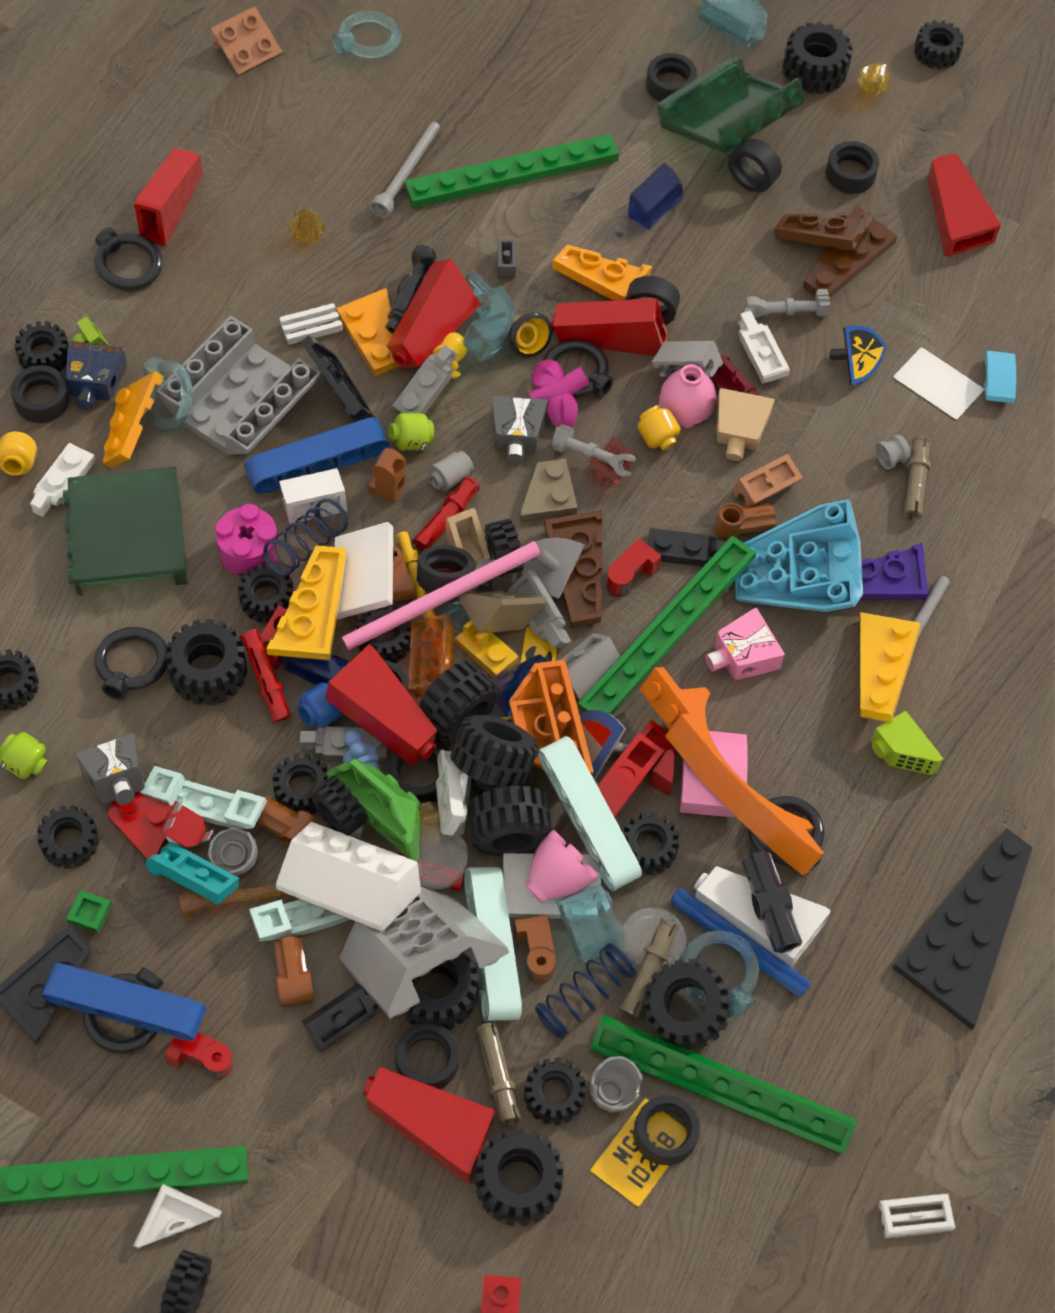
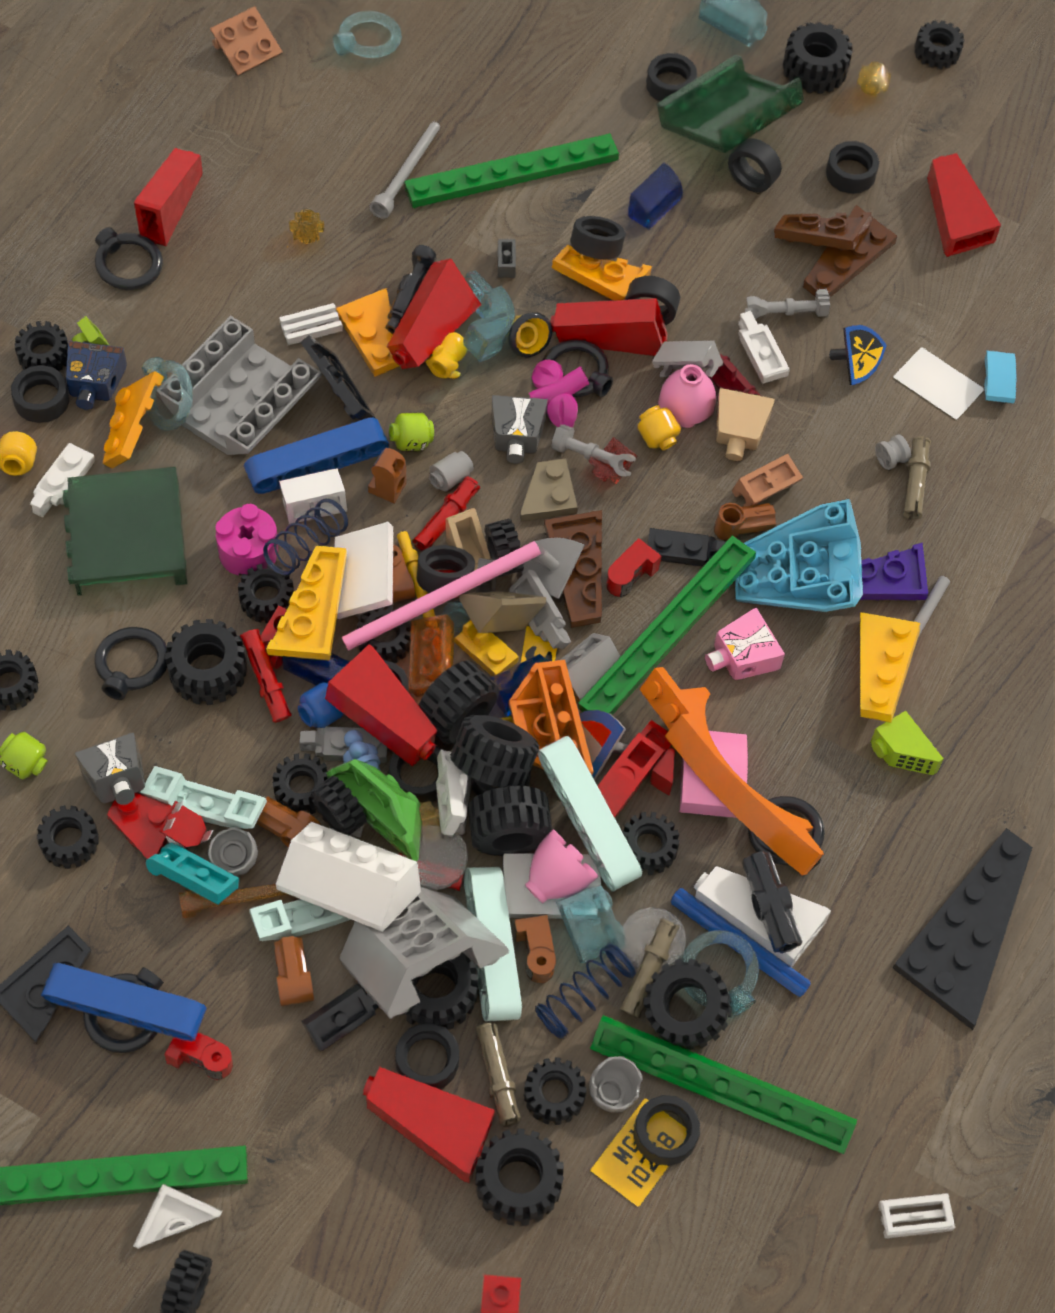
(89, 912): green plate -> none
(427, 382): light grey hinge -> none
(597, 237): none -> black tyre

